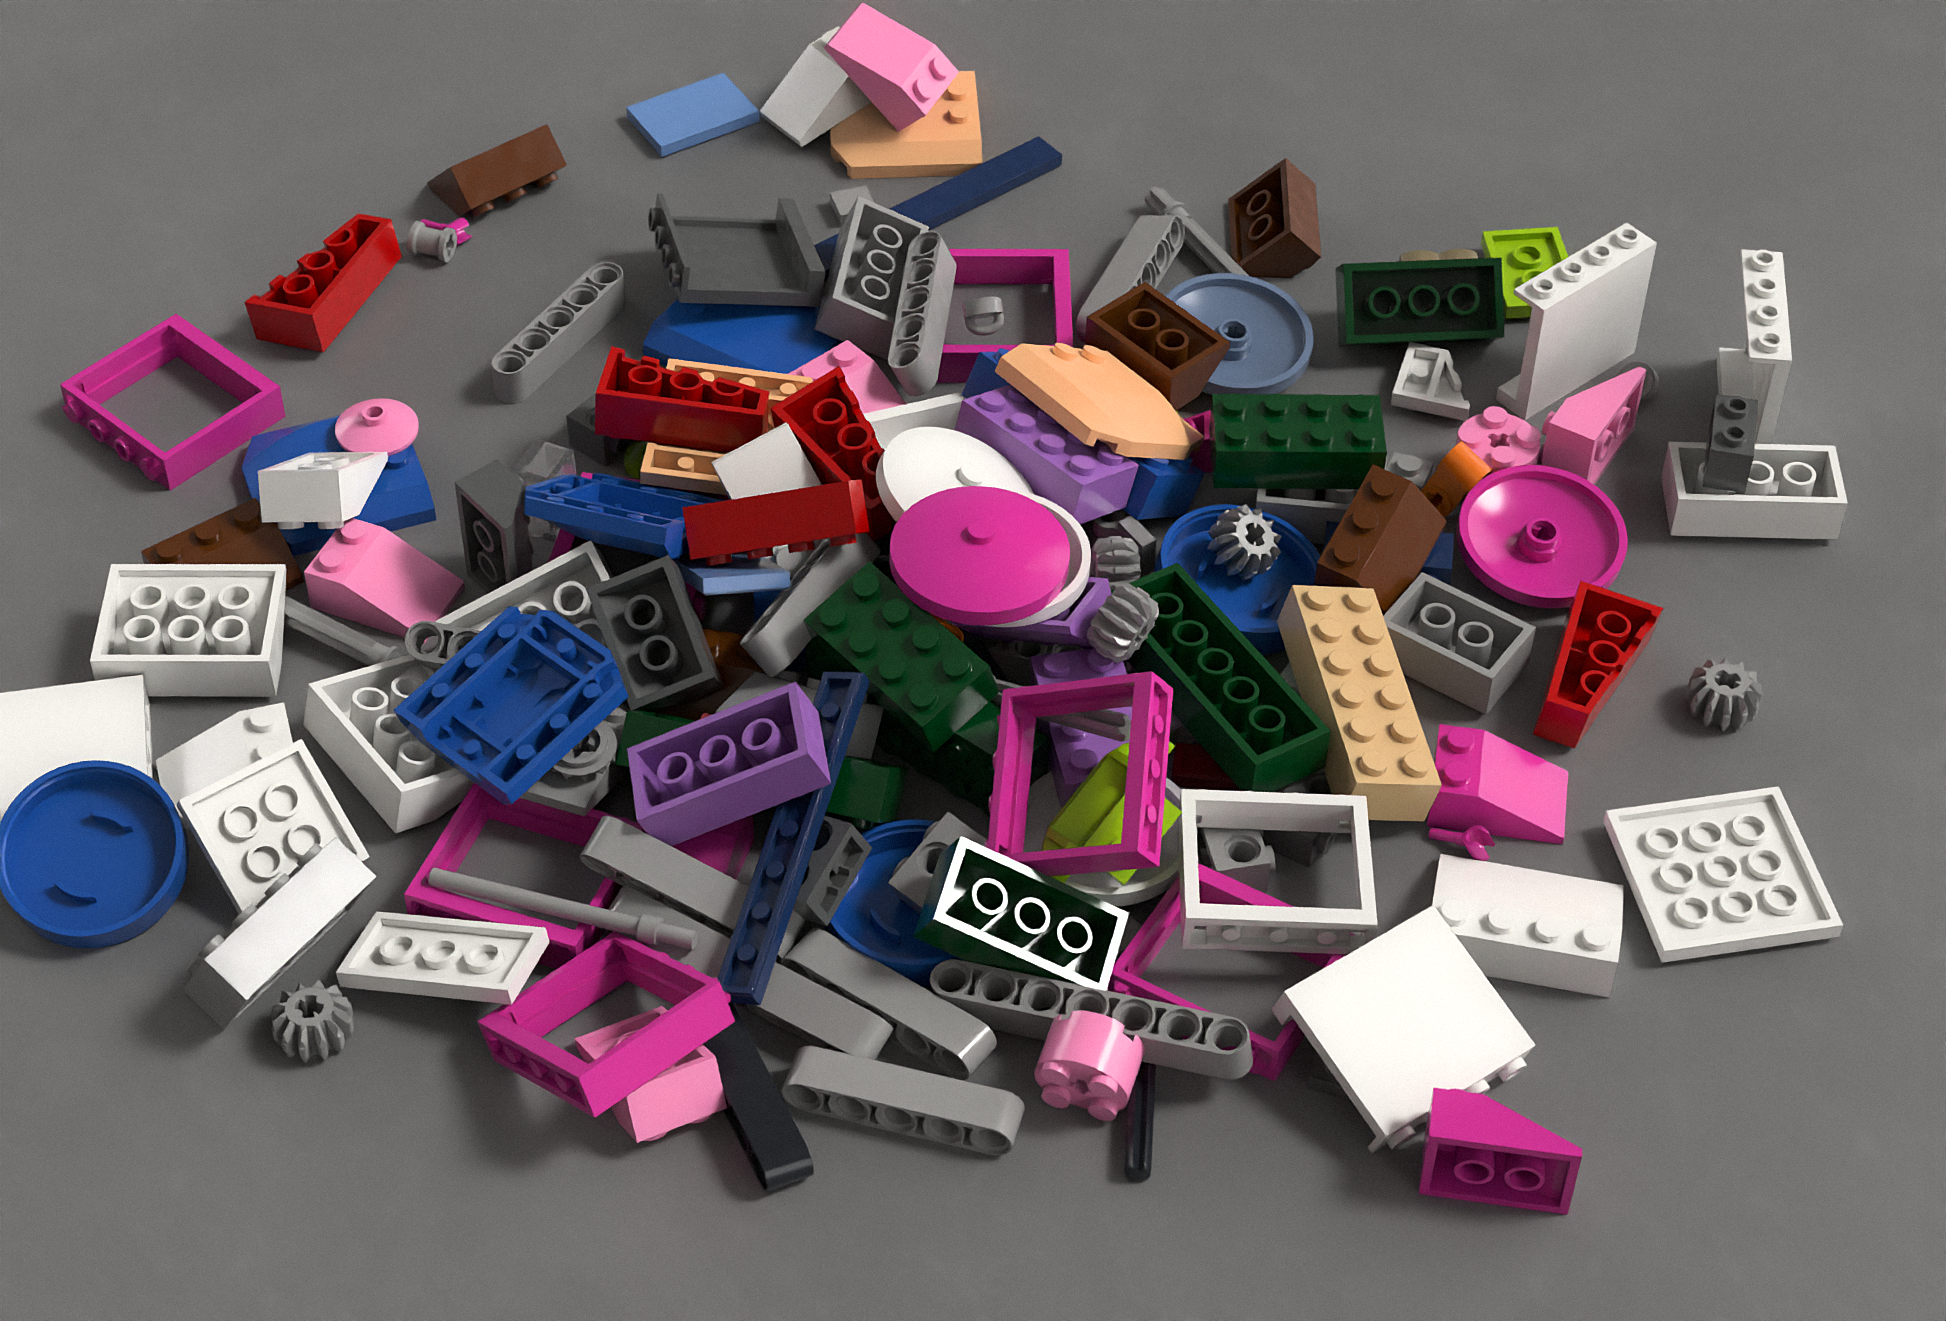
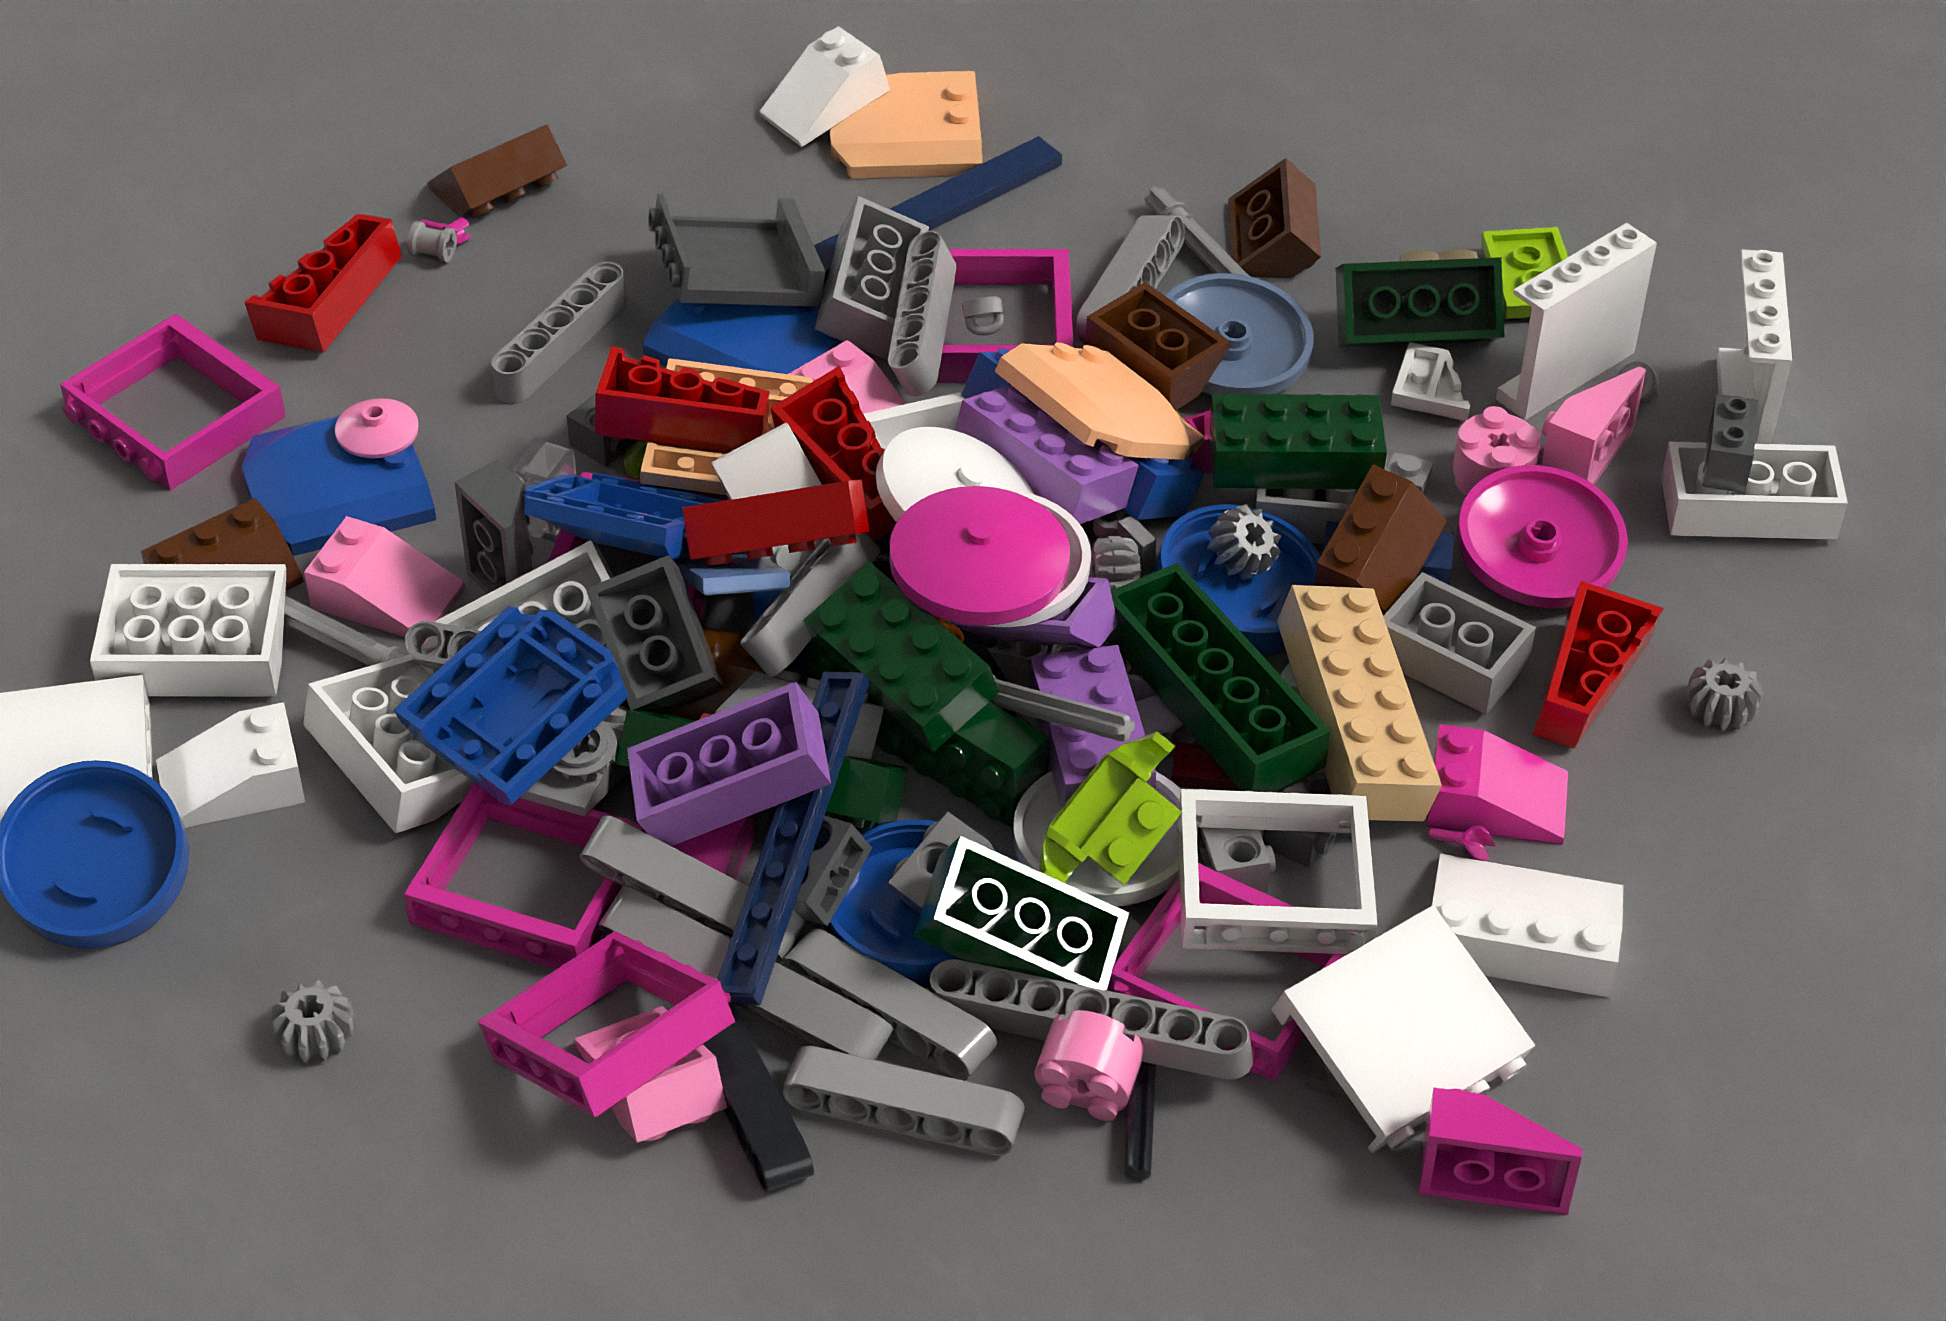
(265, 821): white plate -> none
(276, 931): brick -> none
(318, 488): white slope -> none
(443, 957): white plate -> none
(647, 929): light grey bar -> none
(692, 114): medium blue tile -> none
(844, 199): light grey tile -> none
(891, 65): bright pink slope -> none
(1122, 623): light grey gear -> none
(1145, 777): dark pink window -> none
(1455, 478): orange piece -> none
(1721, 874): white plate -> none

